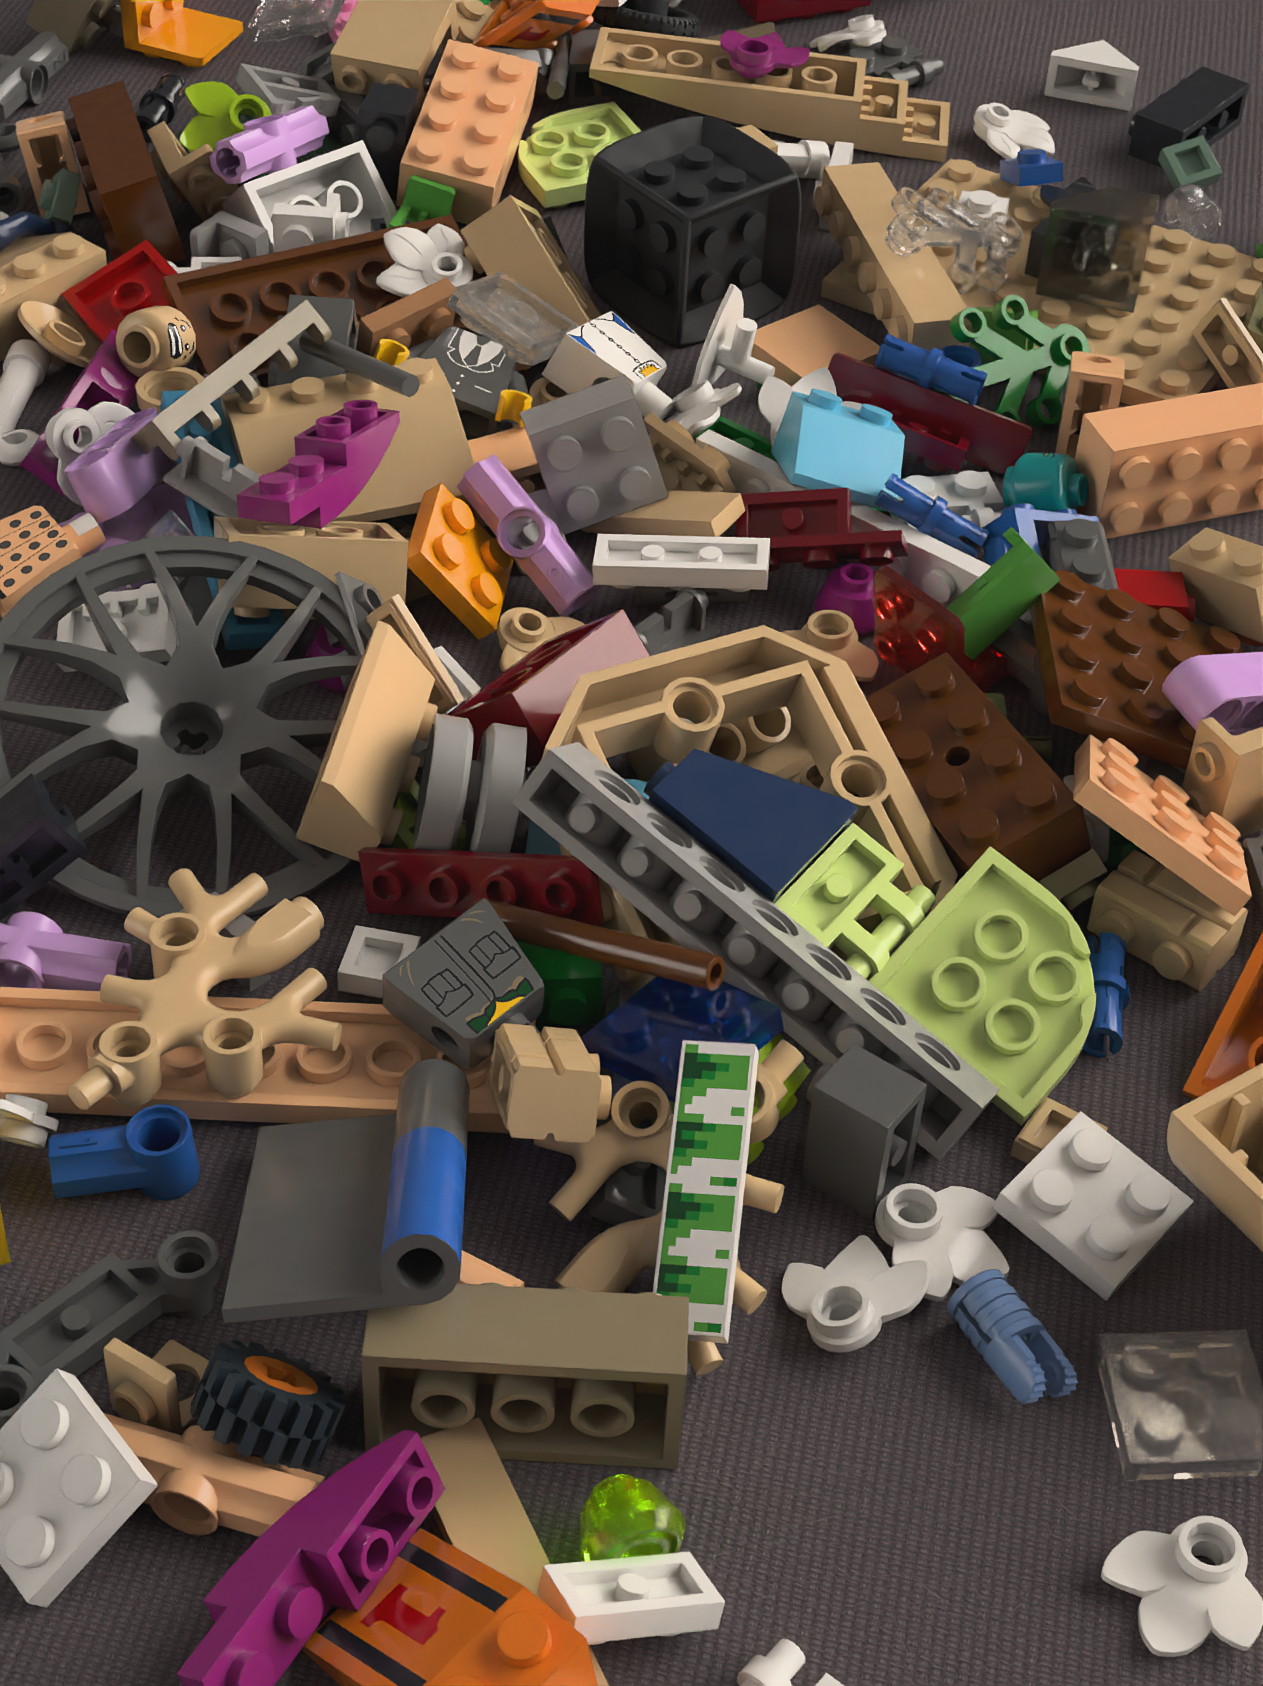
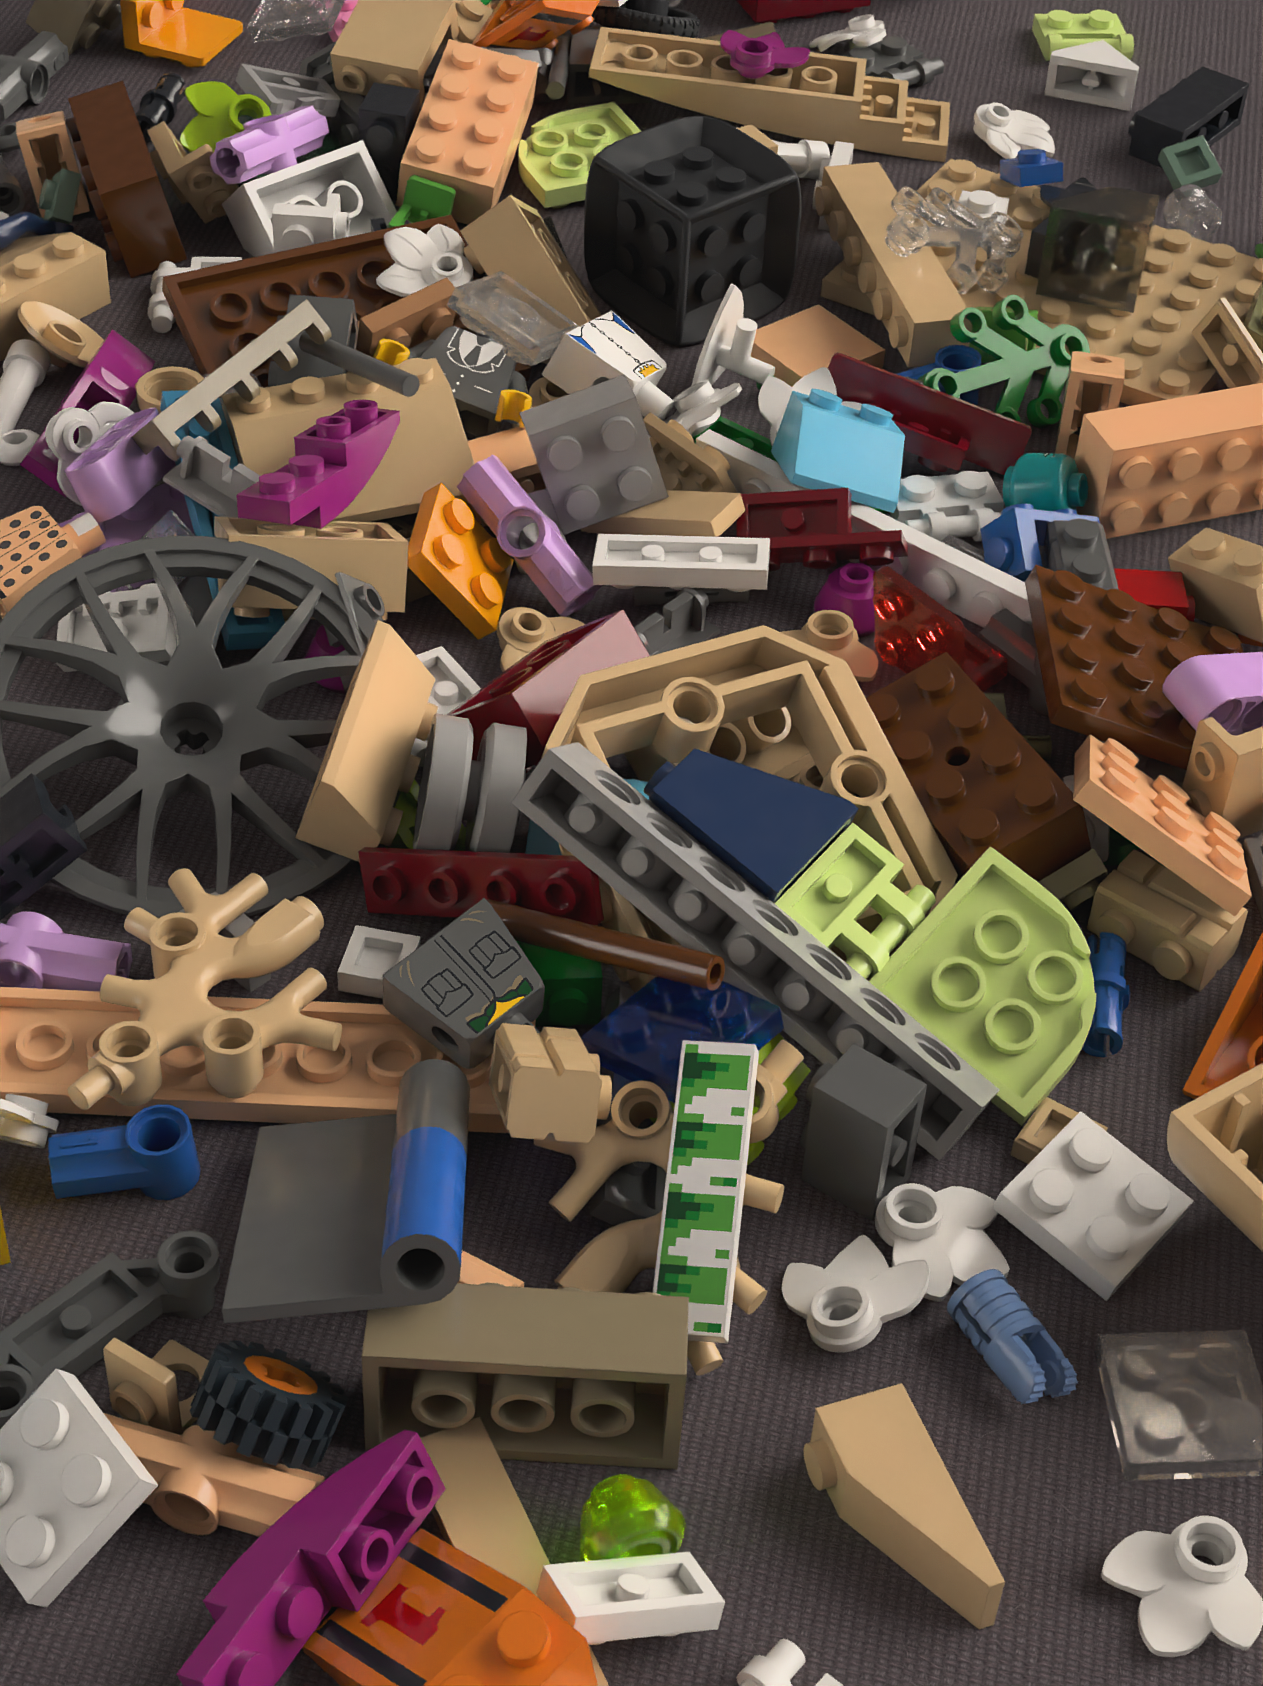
(119, 289): red plate -> none
(155, 340): tan head -> none
(228, 237): light grey bracket -> none
(395, 613): tan slope -> none
(901, 1498): none -> tan slope
(930, 516): blue pin -> none
(931, 369): blue pin -> none
(1002, 594): bright green hinge -> none
(1063, 30): none -> yellowish green plate

